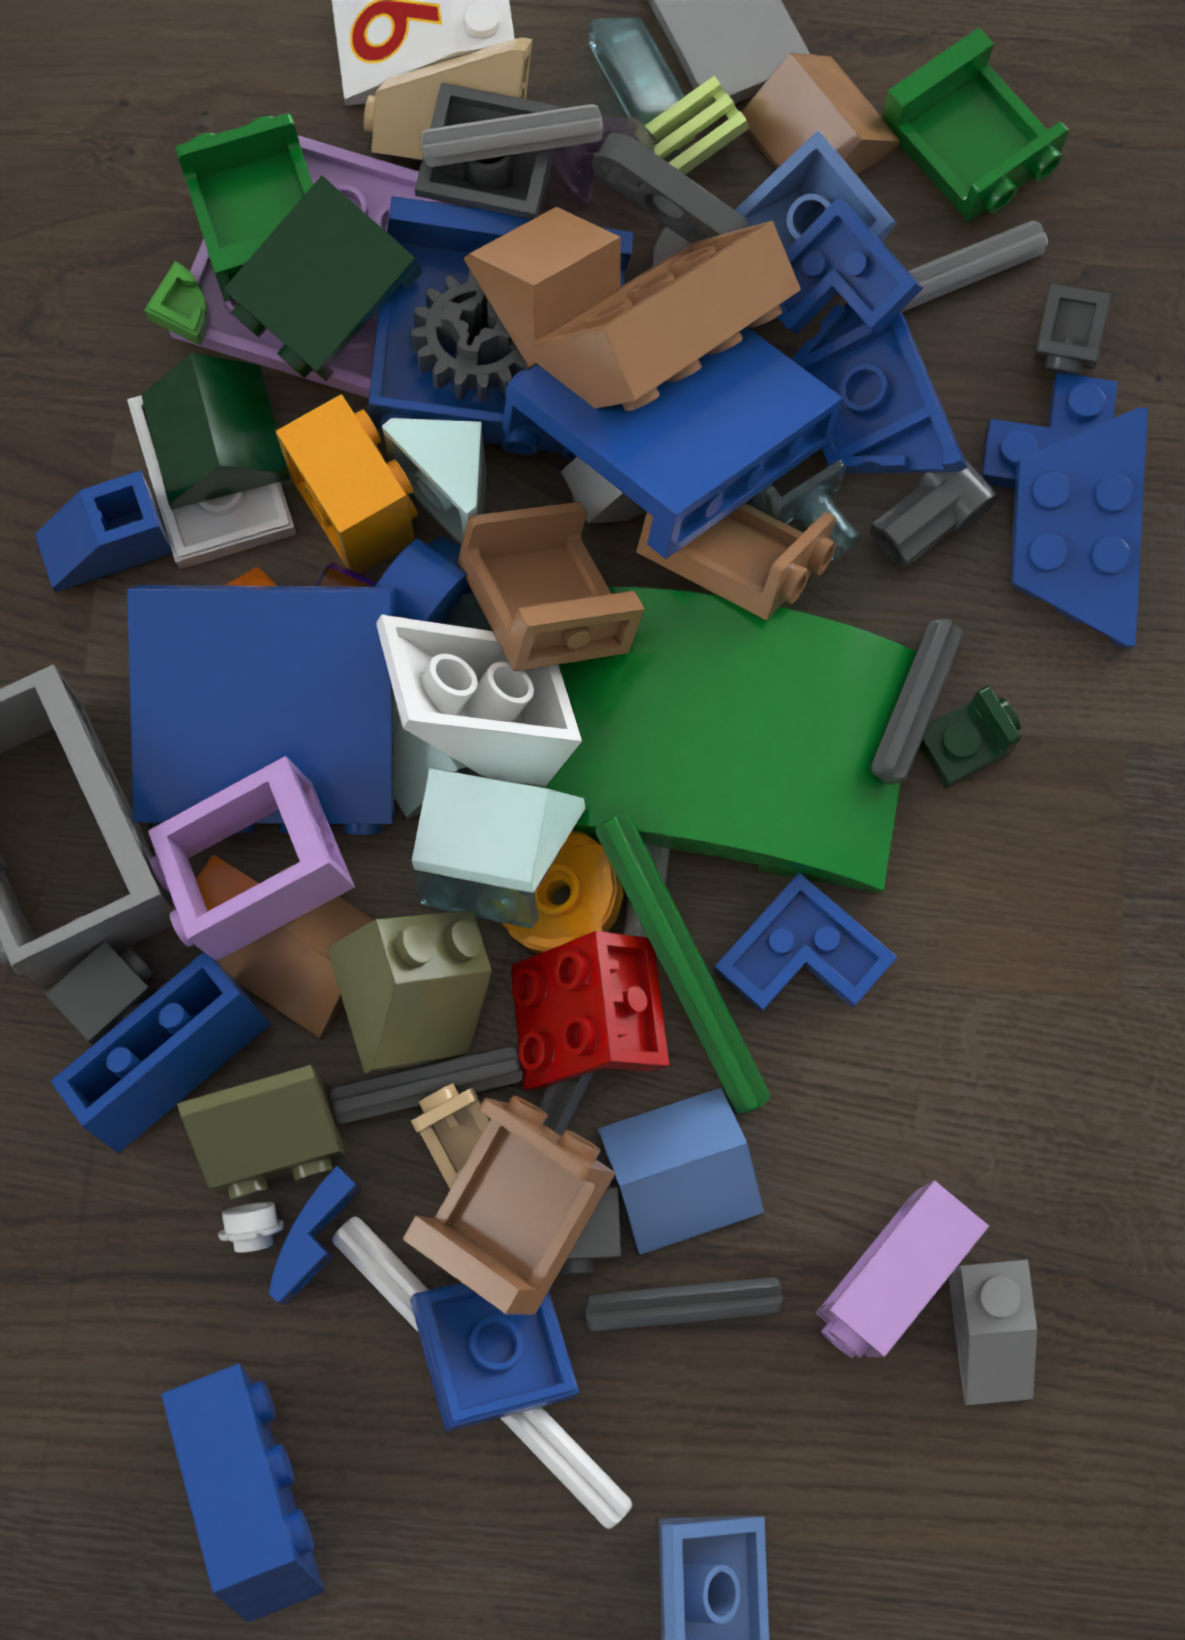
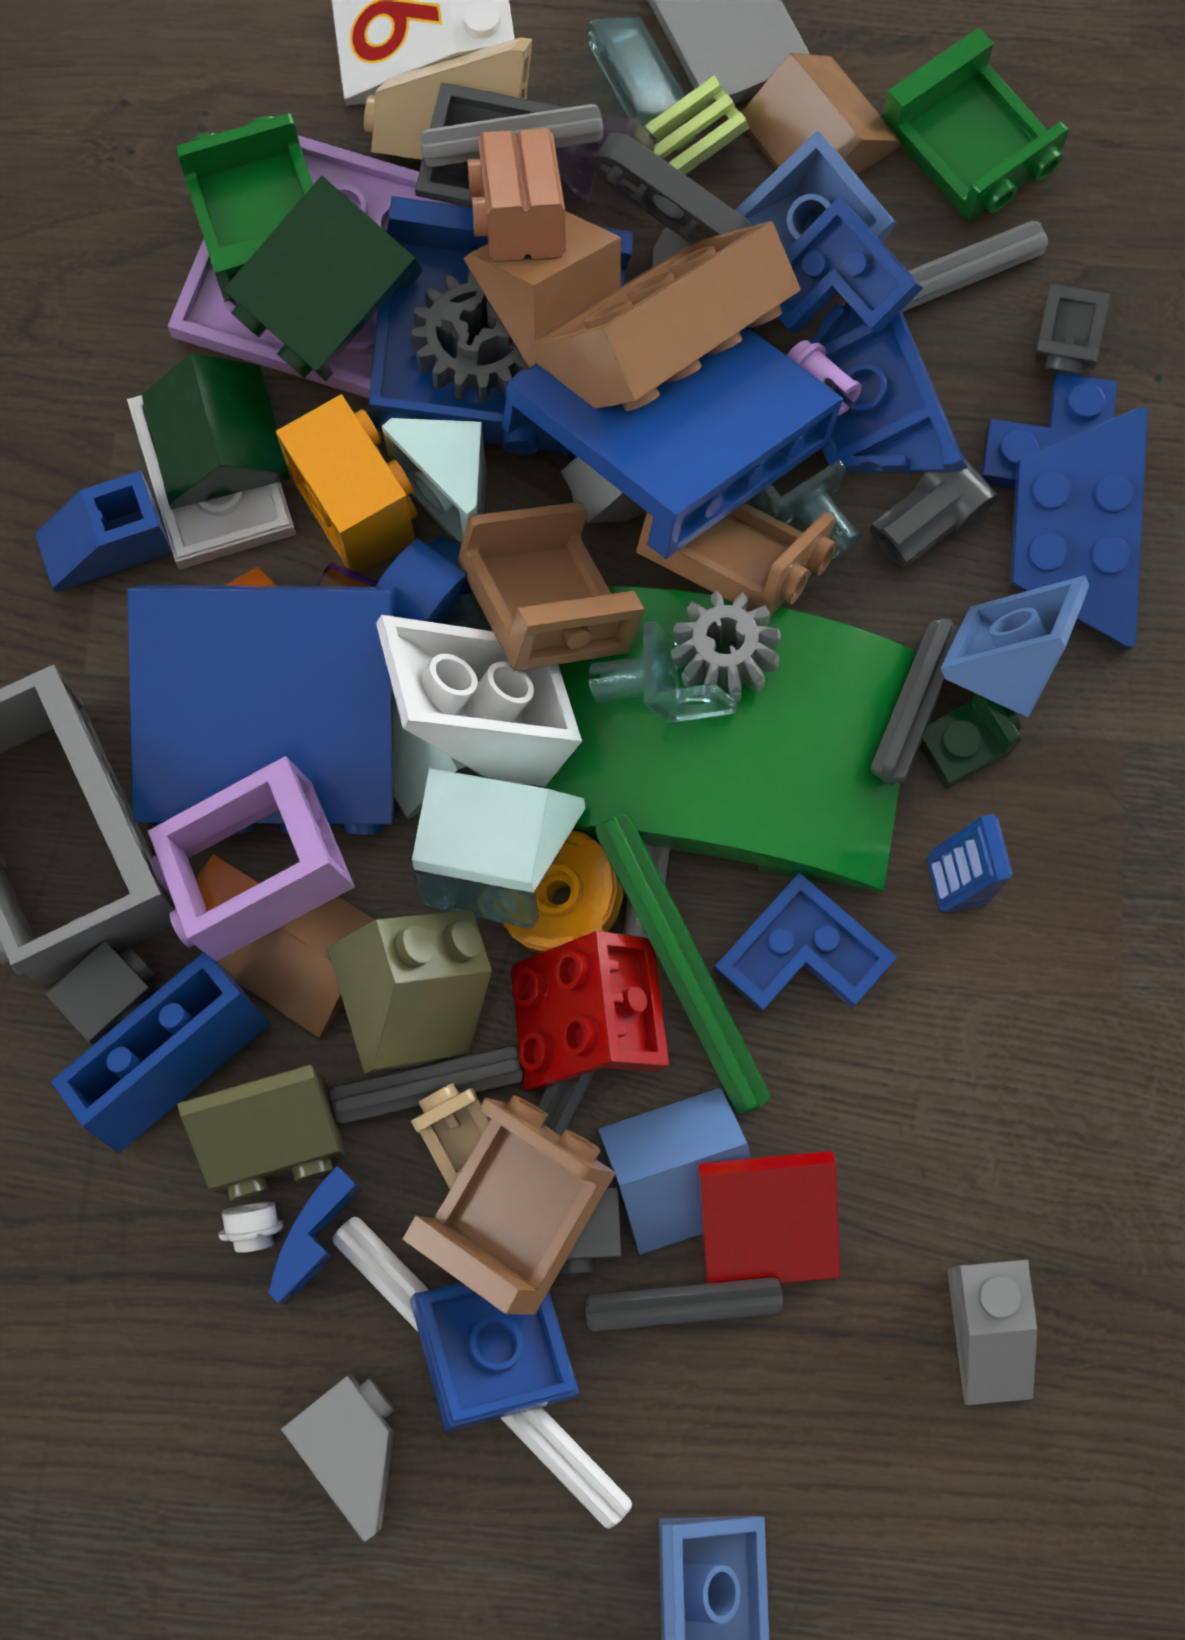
(180, 305): bright green tile -> none
(241, 1494): blue wedge -> none
(349, 1449): none -> light grey slope
(518, 195): none -> nougat brick
(658, 681): none -> clear light blue bracket
(730, 623): none -> light grey gear
(770, 1218): none -> red tile
(813, 360): none -> lavender pin
(900, 1272): lavender window -> none
(970, 866): none -> blue slope
(1015, 643): none -> medium blue slope

